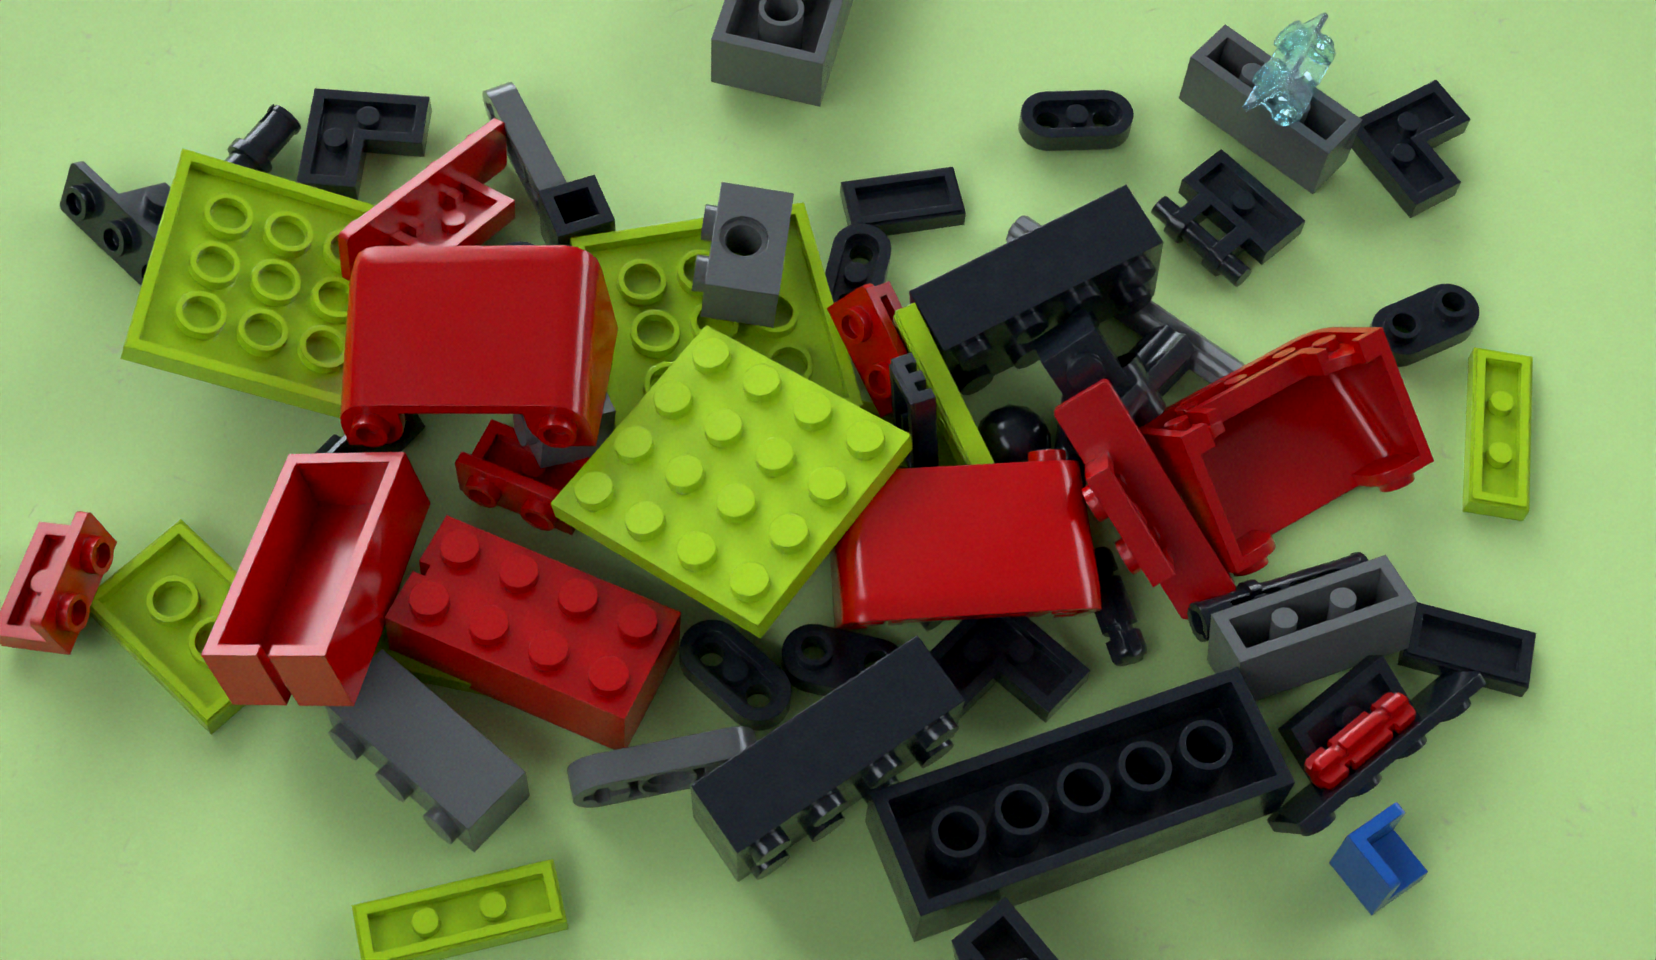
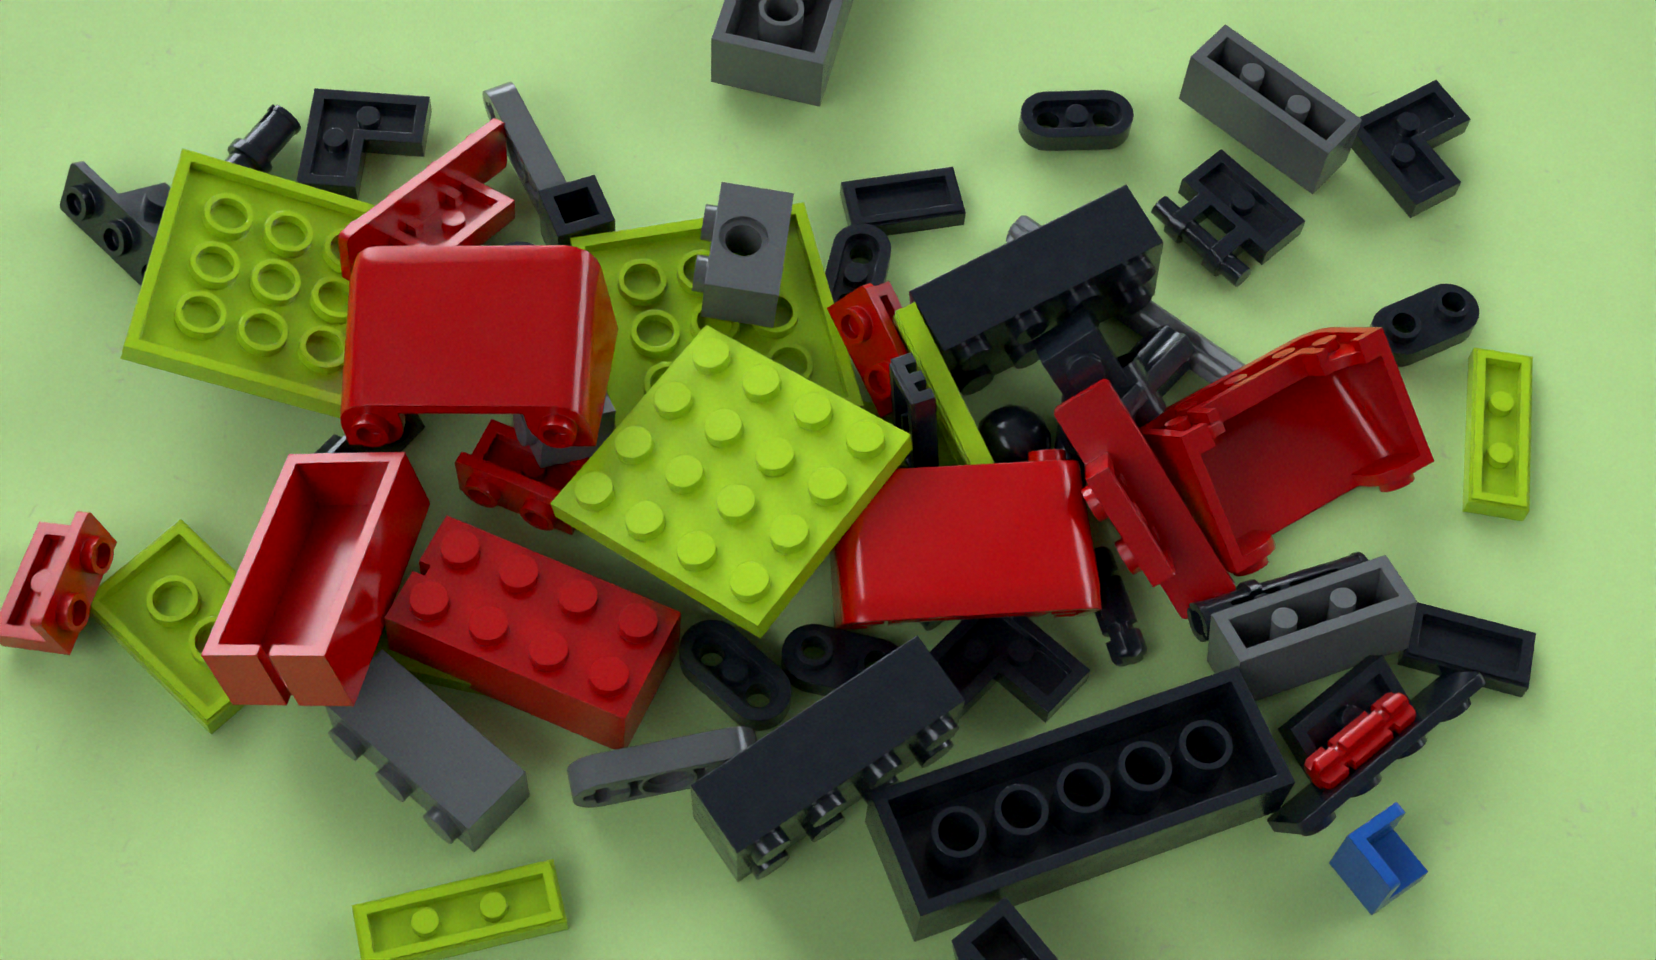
(1294, 69): clear light blue hinge -> none

